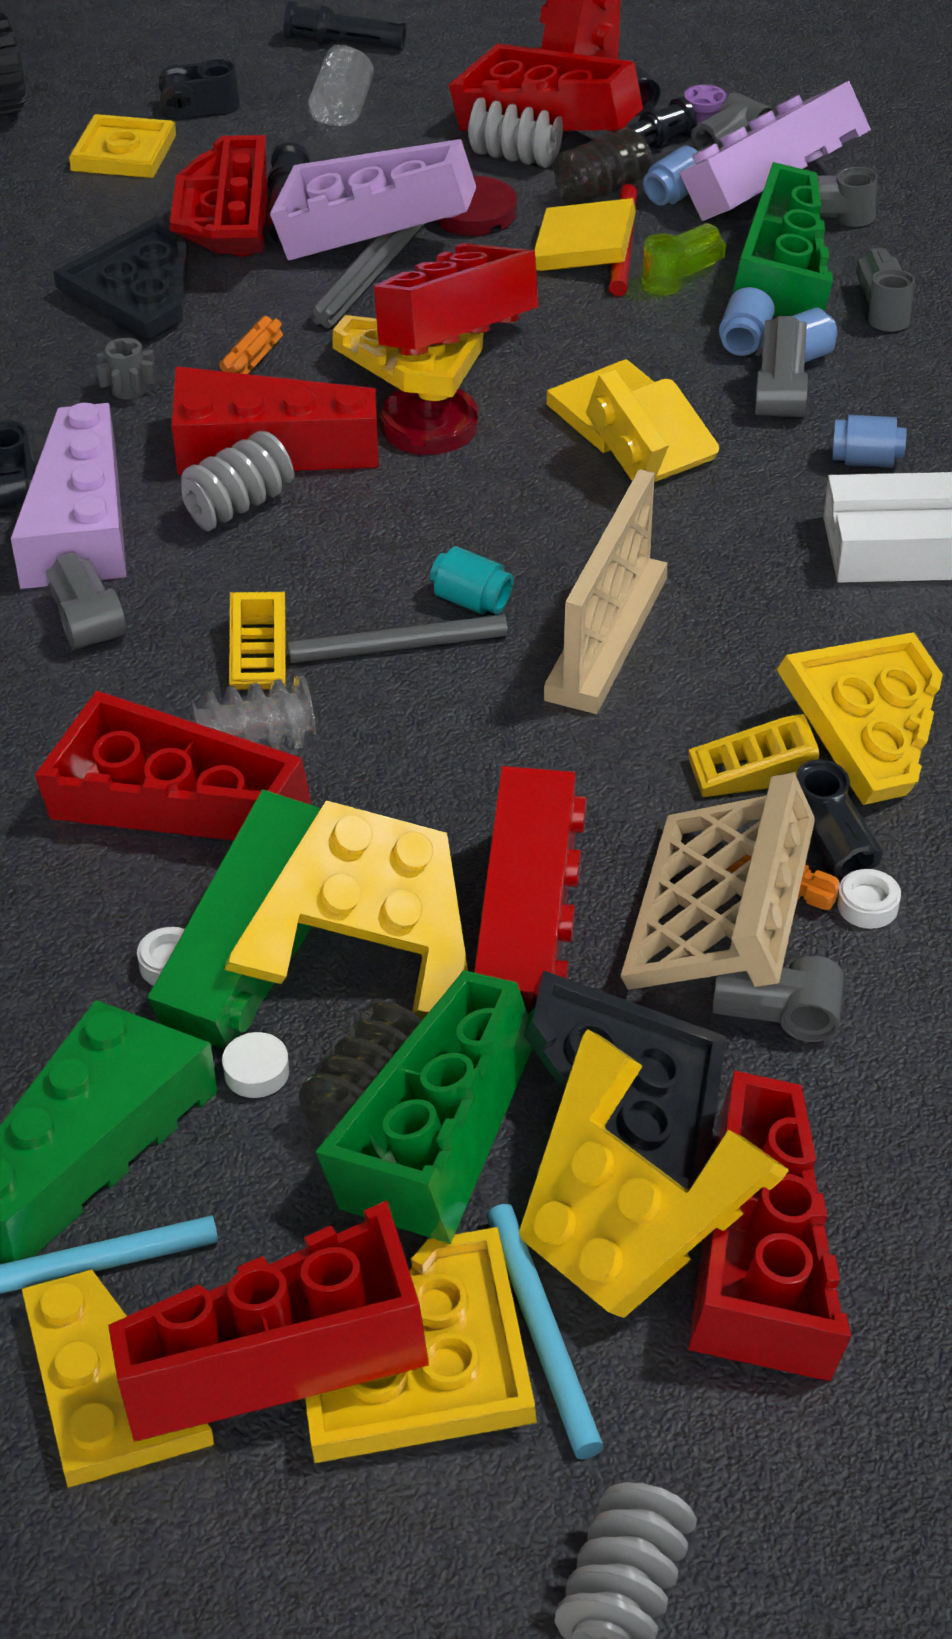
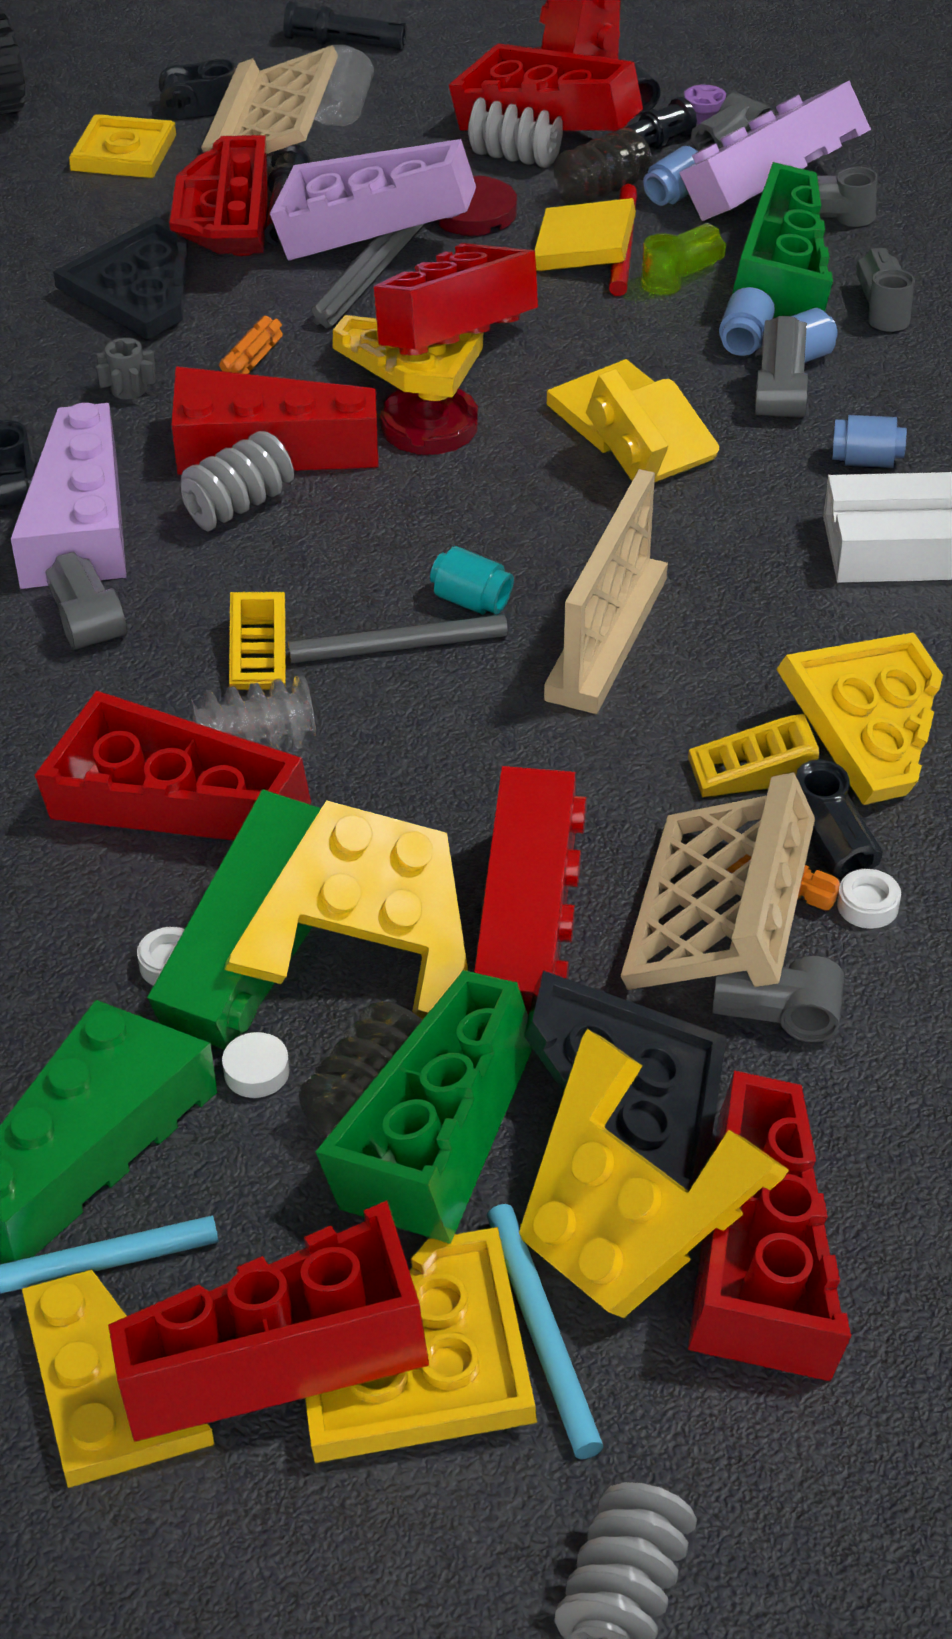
(274, 100): none -> tan fence

